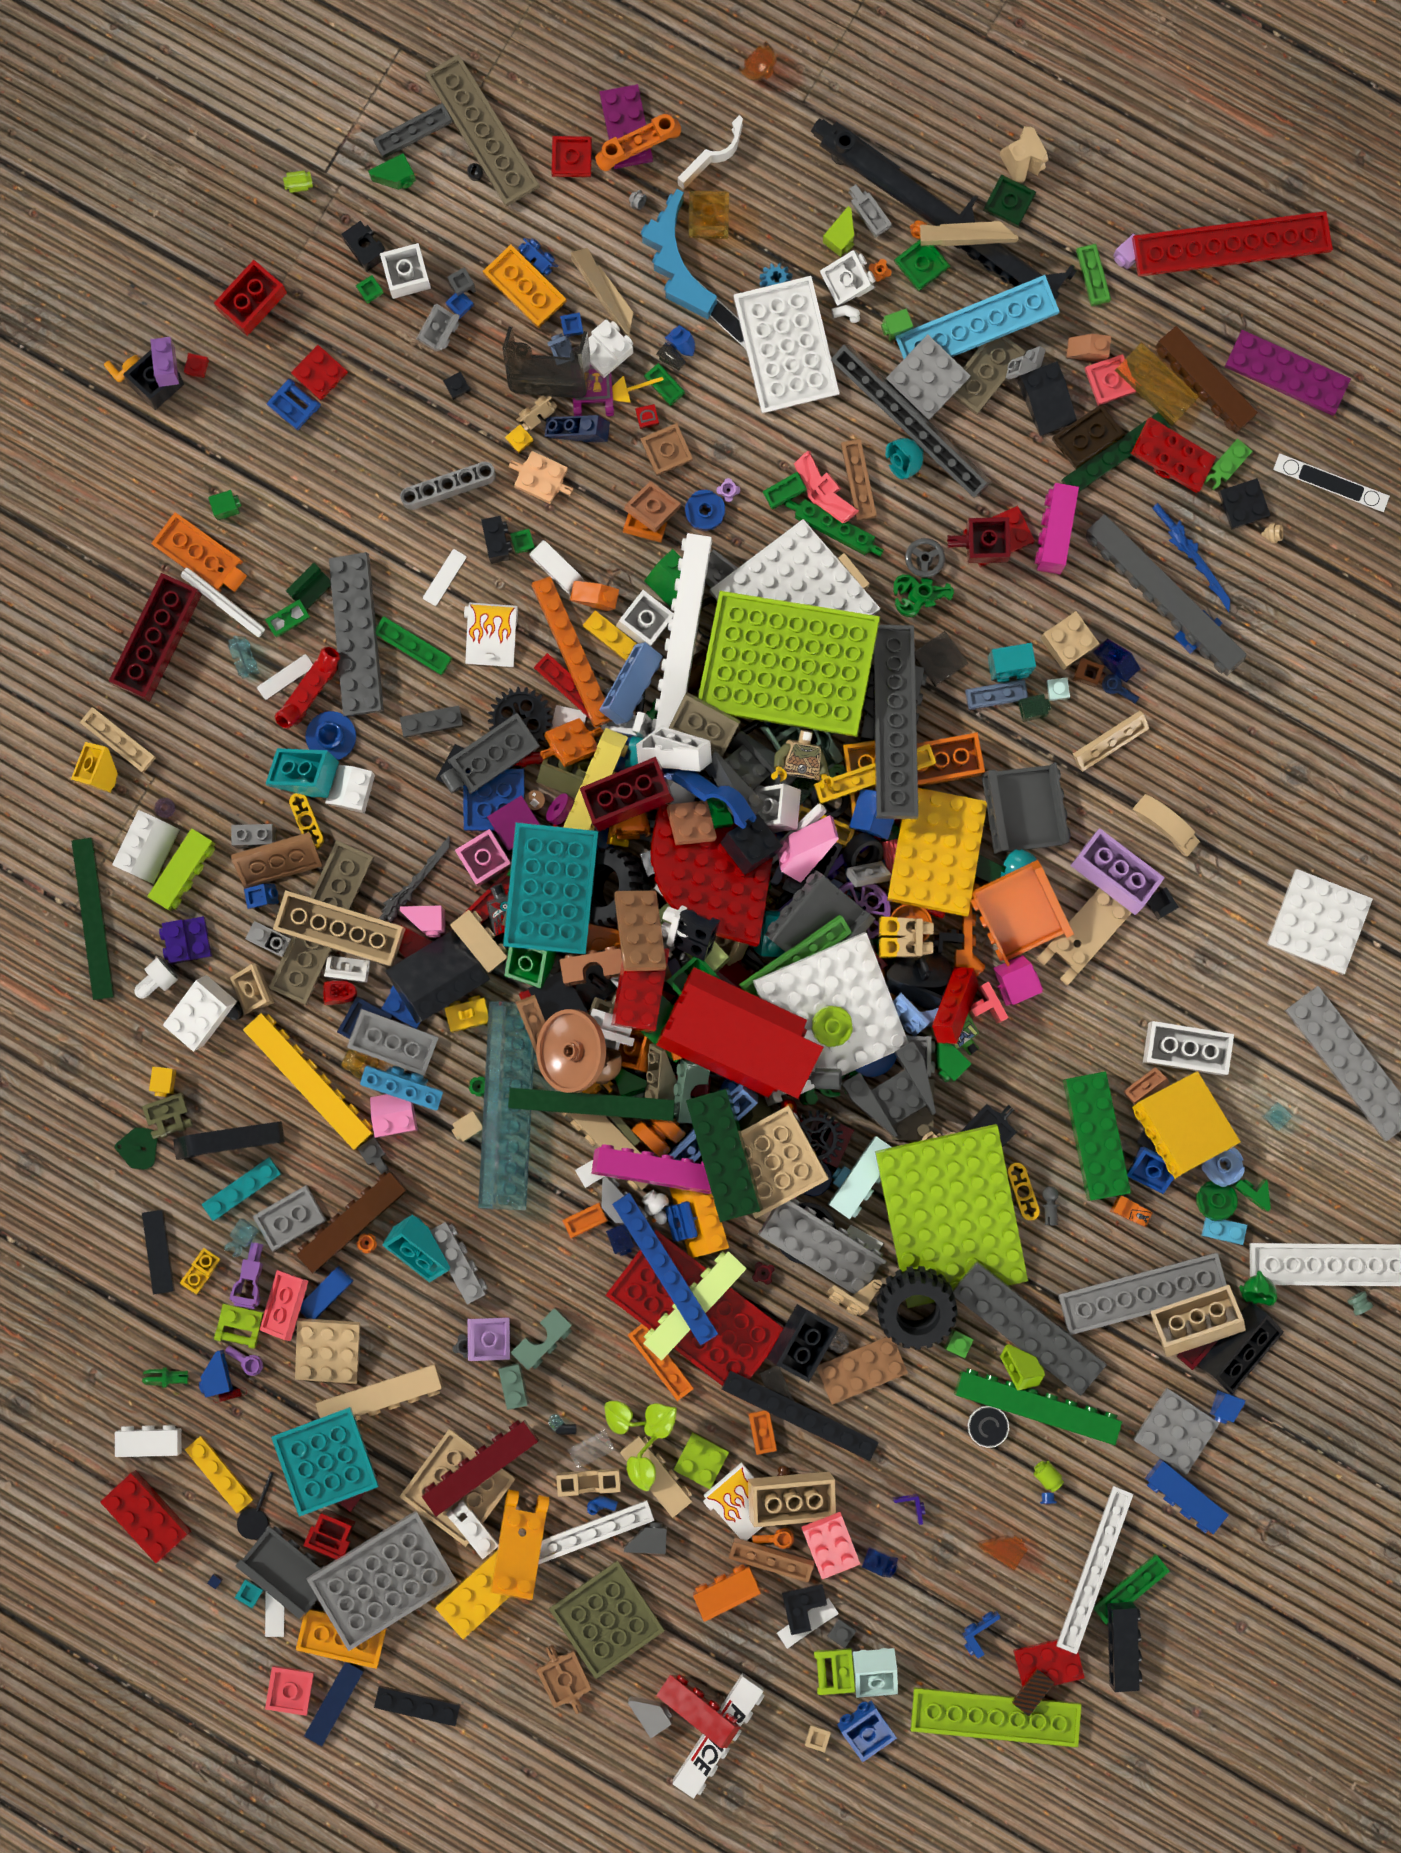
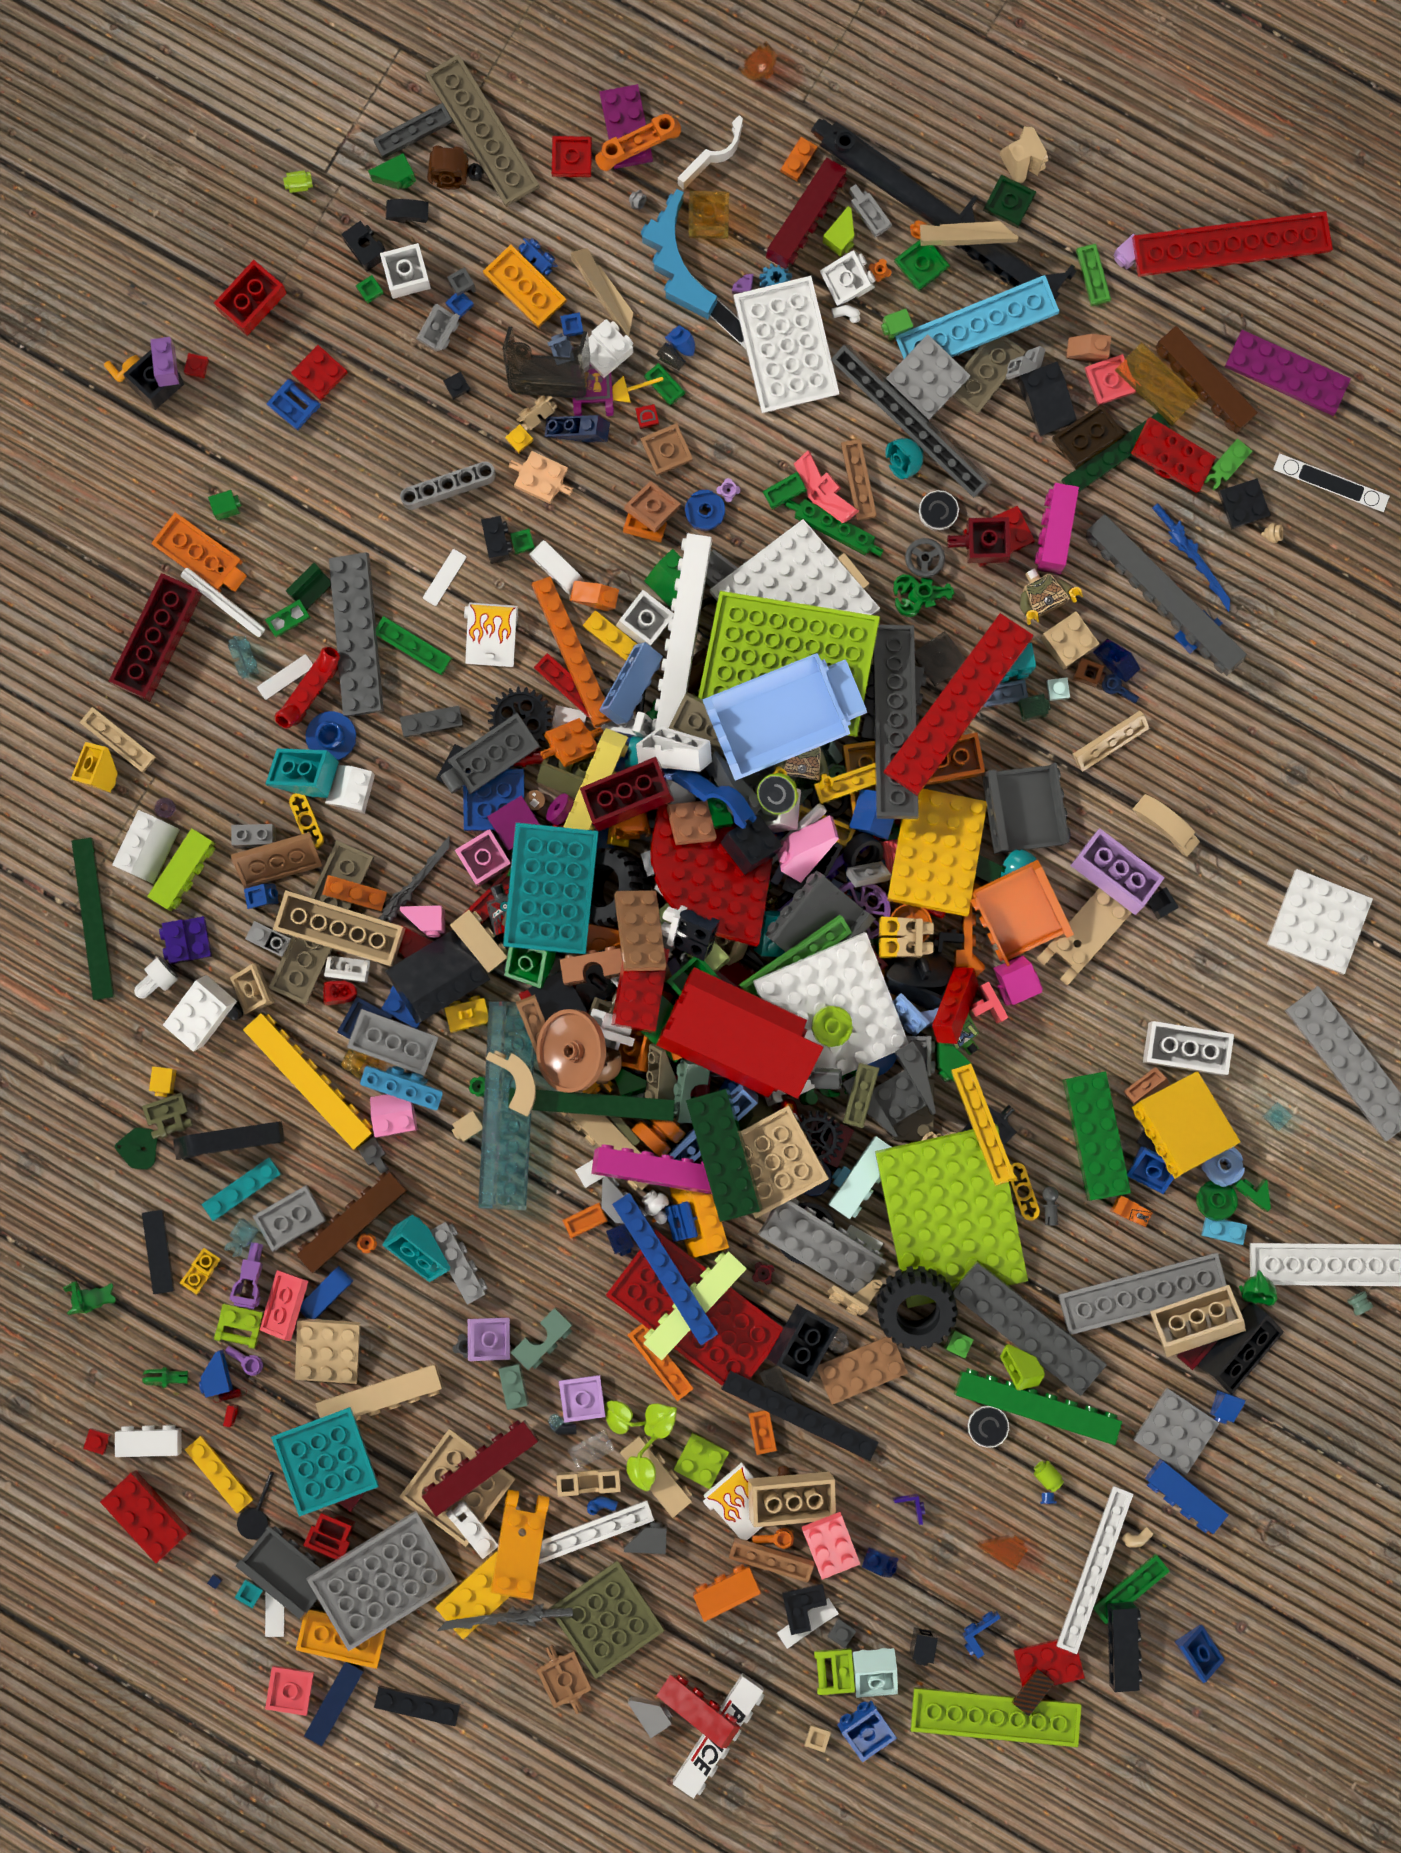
(87, 1300): none -> green hair
(96, 1441): none -> red plate
(230, 1416): none -> red tile
(354, 893): none -> orange plate
(407, 209): none -> black slope
(447, 167): none -> reddish brown brick
(513, 1615): none -> dark grey sword
(525, 1084): none -> tan arch
(582, 1398): none -> lavender plate
(743, 284): none -> medium lavender tile
(777, 793): none -> black tile
(784, 713): none -> light blue panel
(799, 159): none -> orange plate
(806, 213): none -> dark red brick
(860, 1095): none -> olive tile
(923, 1646): none -> black brick
(938, 510): none -> black tile
(958, 704): none -> red plate
(983, 1124): none -> yellow plate
(1045, 595): none -> torso
(1137, 1540): none -> tan arm
(1200, 1652): none -> blue slope

